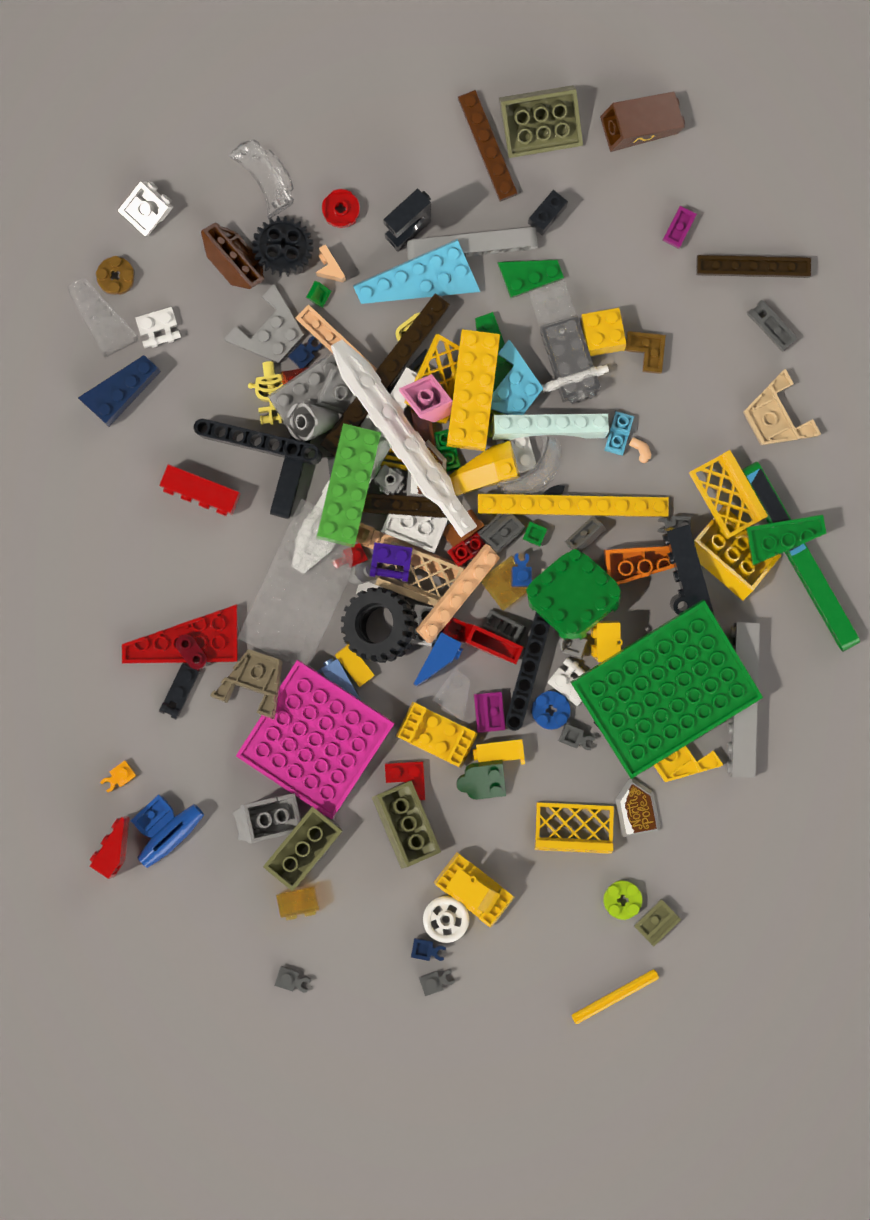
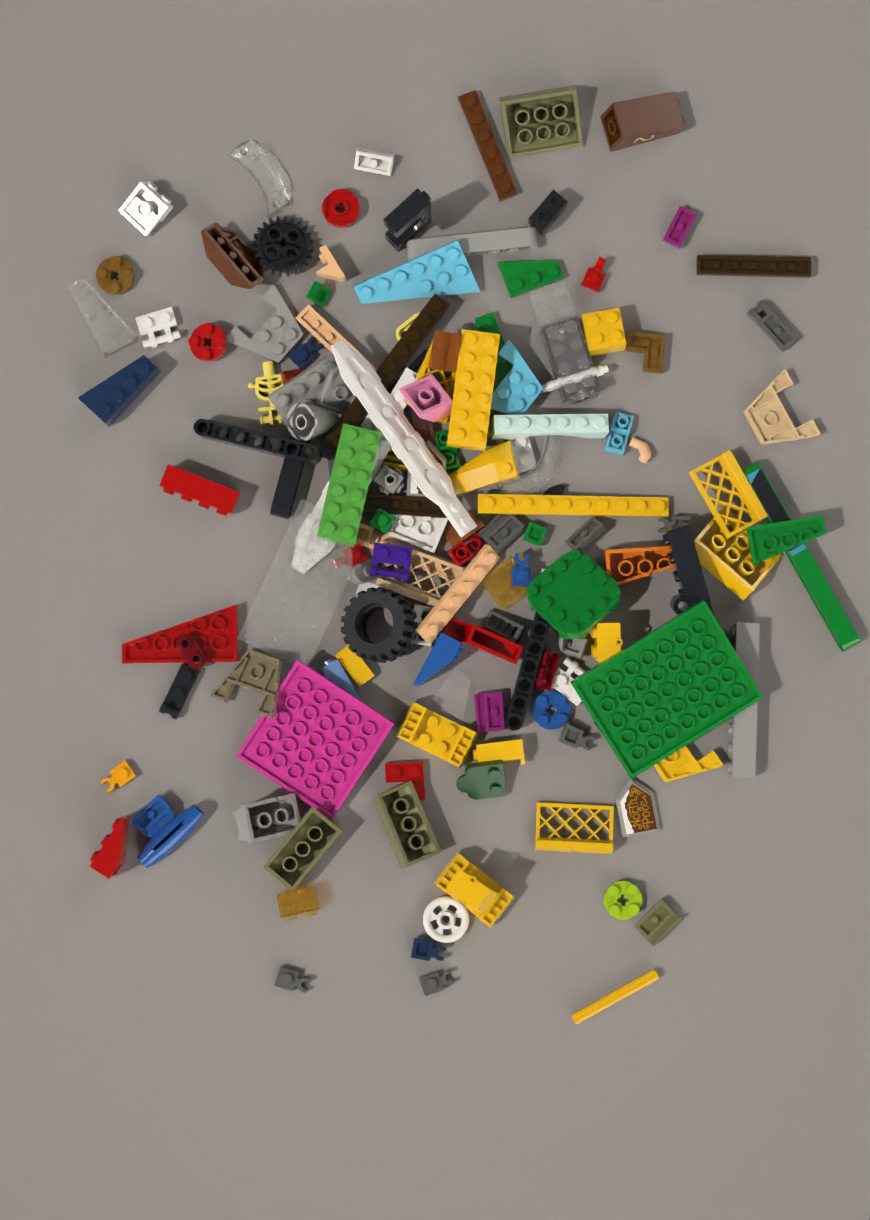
(218, 342): none -> red plate
(374, 161): none -> white slope
(382, 521): none -> green plate
(445, 351): none -> dark orange panel
(547, 670): none -> dark red hinge
(594, 278): none -> red plate

